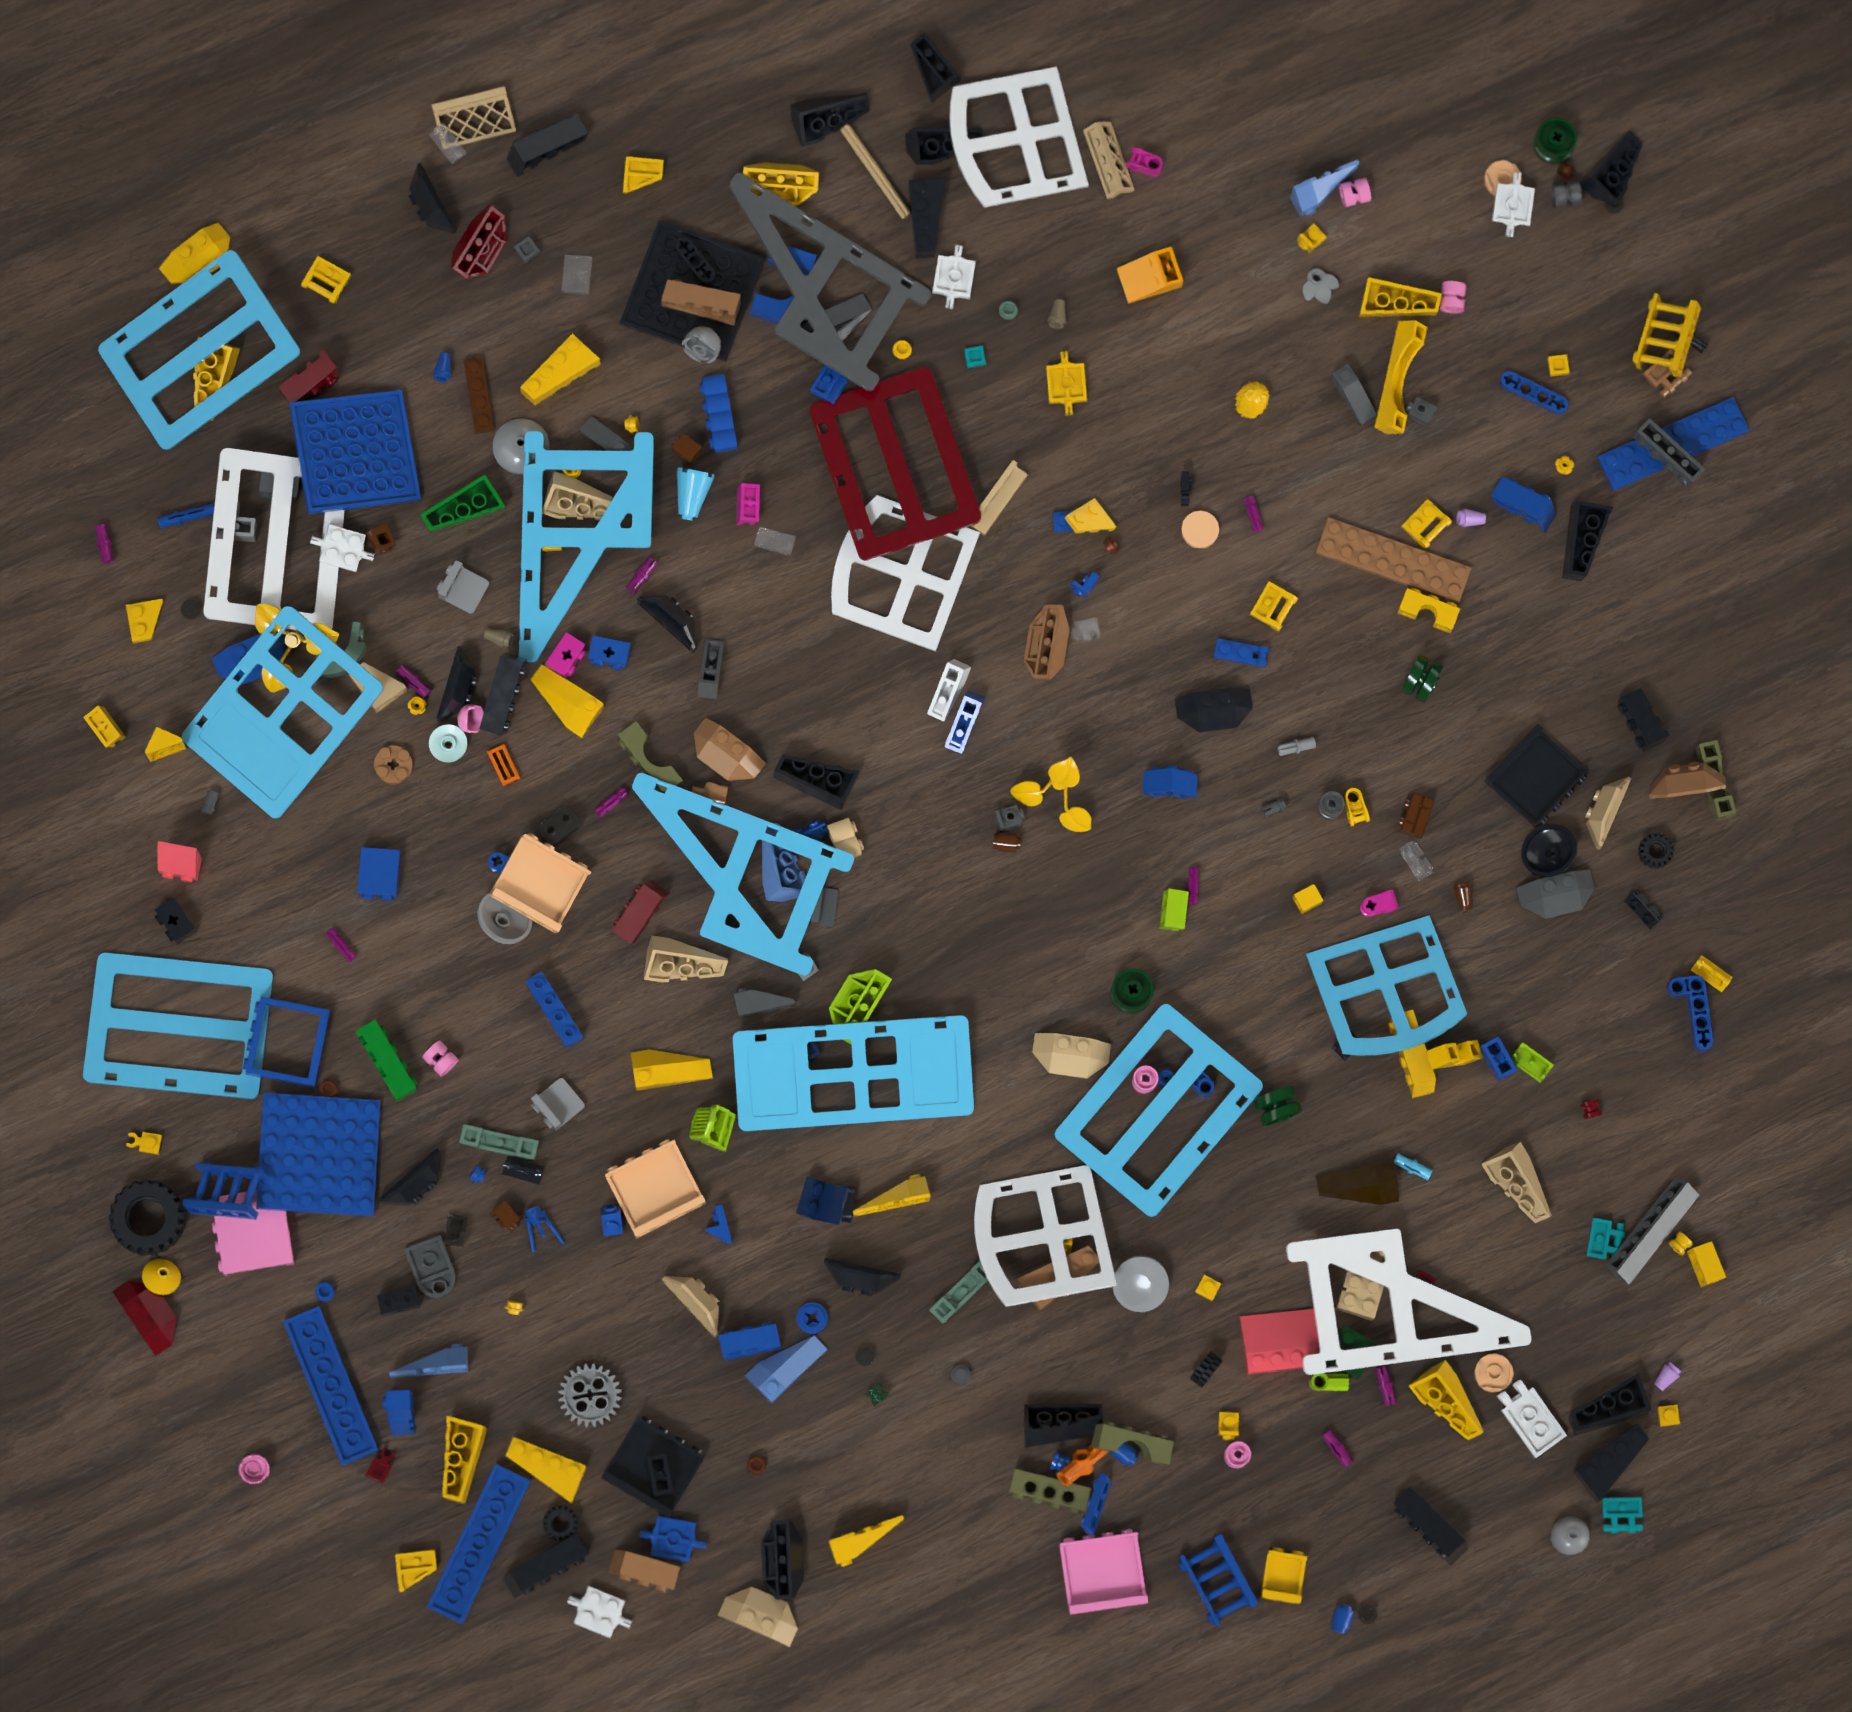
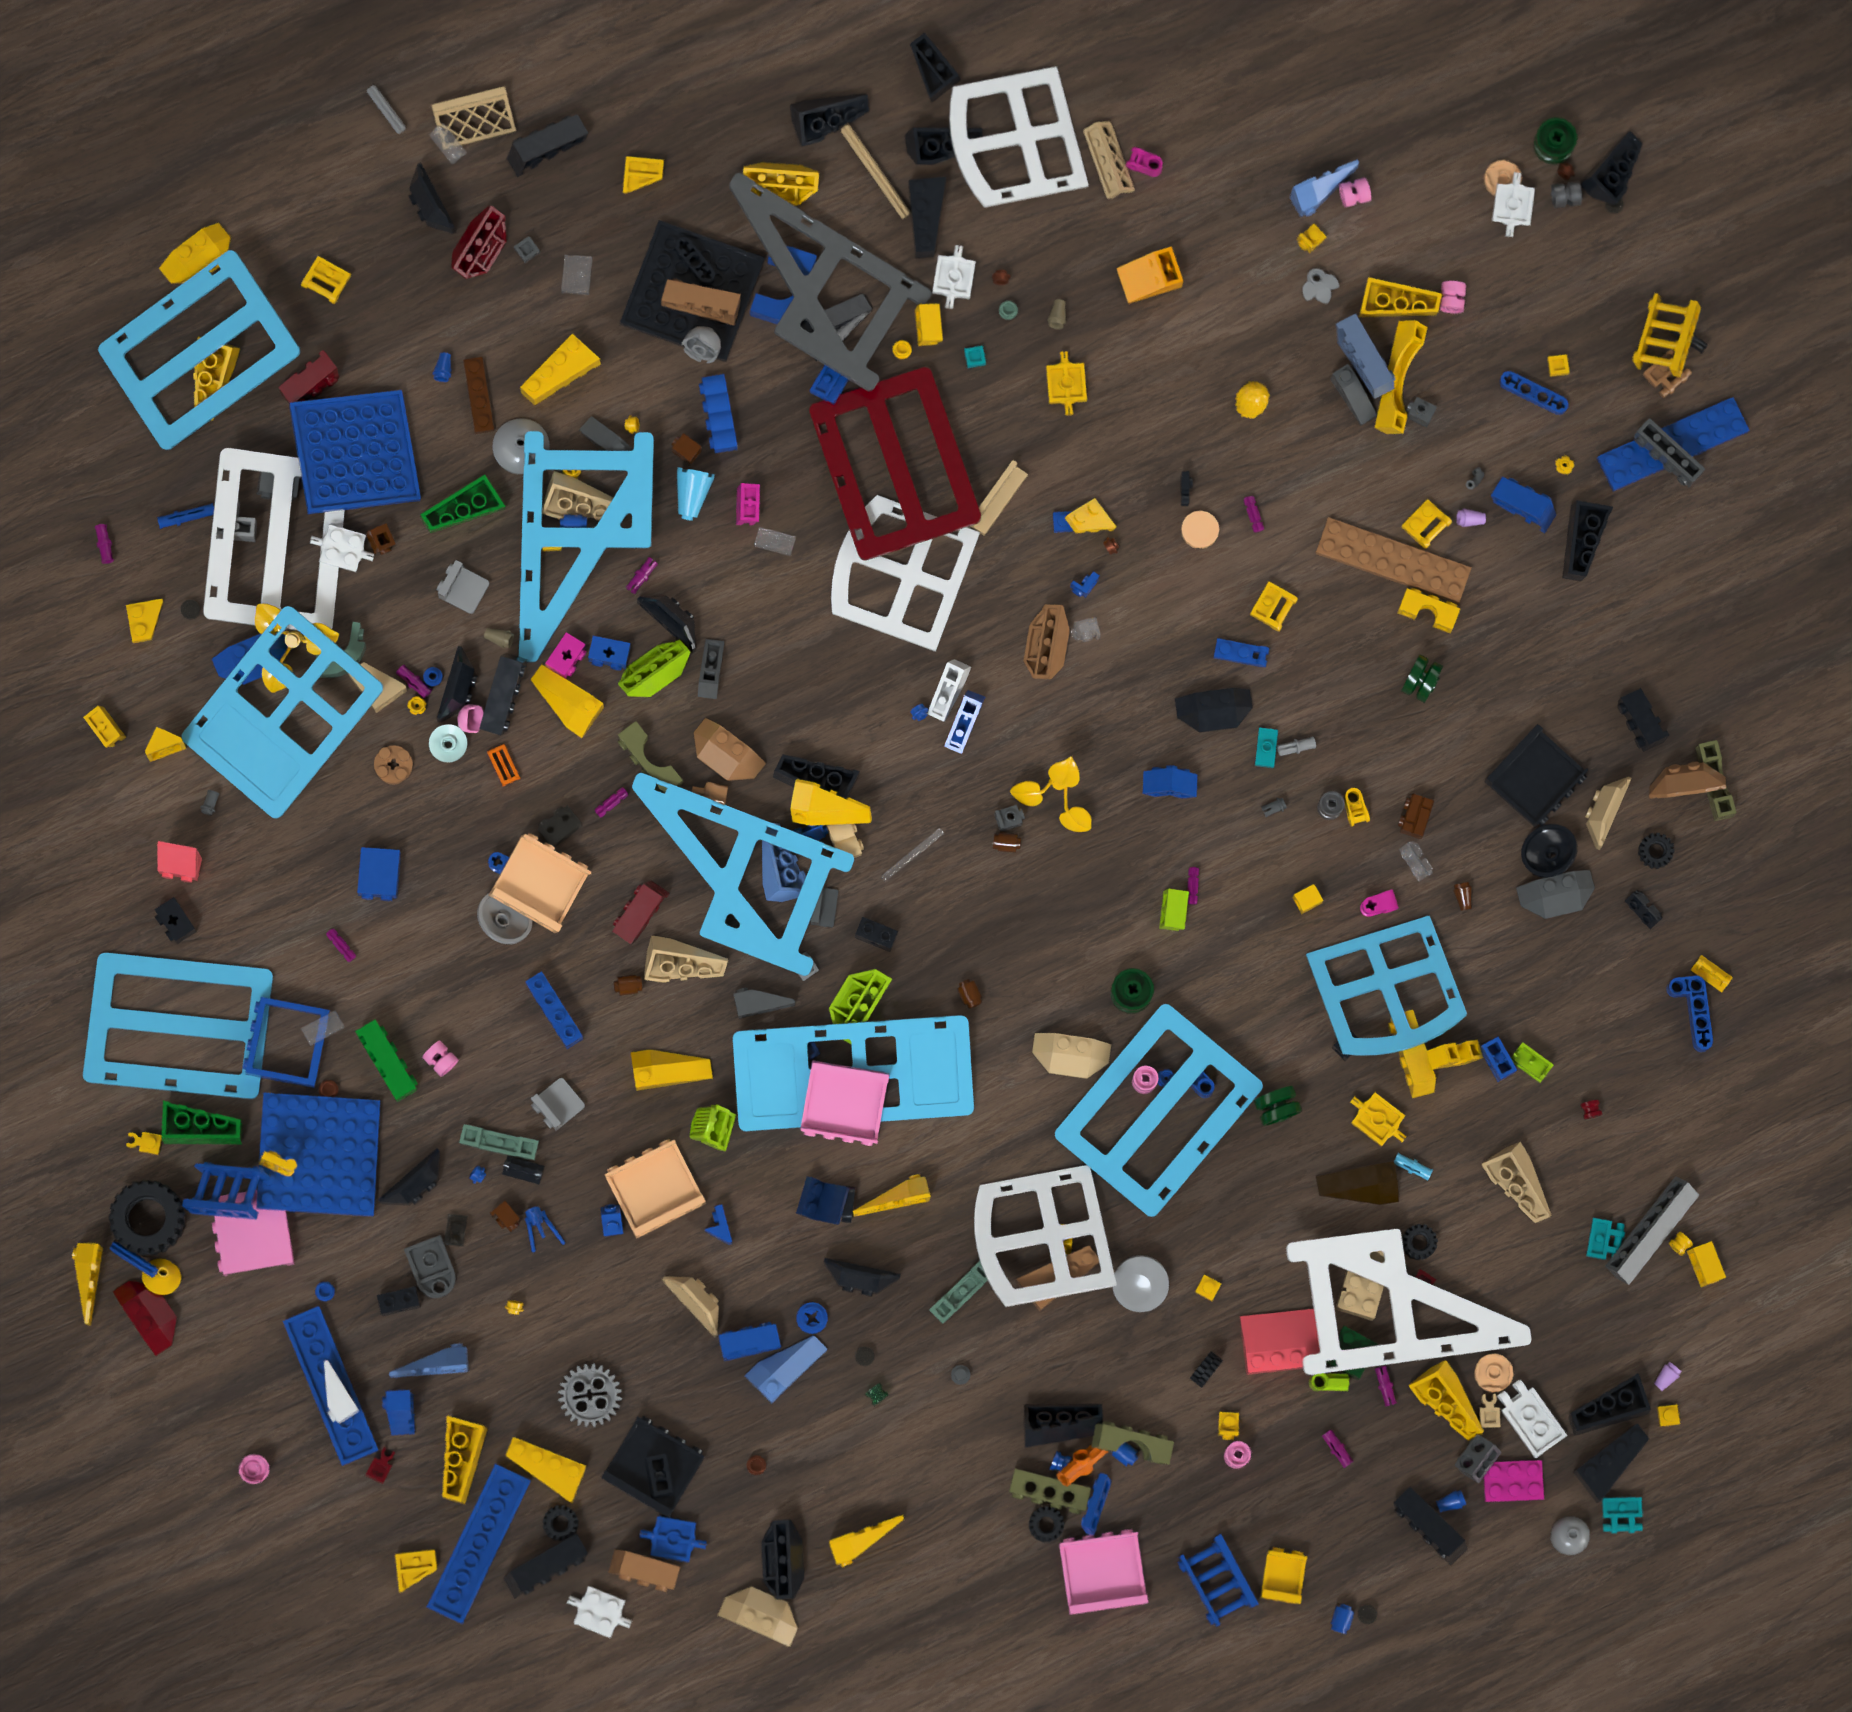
(87, 1266): none -> yellow wedge
(133, 1259): none -> blue axle
(195, 1126): none -> green wedge
(272, 1161): none -> yellow plate
(322, 1028): none -> clear plate
(338, 1399): none -> white slope
(386, 109): none -> light grey axle
(437, 680): none -> blue plate
(573, 521): none -> blue brick
(628, 985): none -> reddish brown brick
(654, 669): none -> lime wedge
(819, 807): none -> yellow wedge
(844, 1102): none -> bright pink panel
(876, 934): none -> black brick
(911, 855): none -> clear bar
(919, 712): none -> blue plate
(928, 324): none -> yellow hinge
(970, 993): none -> reddish brown brick
(1000, 277): none -> copper plate
(1046, 1512): none -> black tyre
(1266, 747): none -> teal plate
(1364, 356): none -> sand blue wedge
(1378, 1119): none -> yellow plate
(1422, 1230): none -> black tyre
(1452, 1501): none -> blue cone
(1478, 476): none -> dark grey arm
(1479, 1460): none -> dark grey brick
(1489, 1415): none -> tan plate
(1514, 1481): none -> dark pink plate

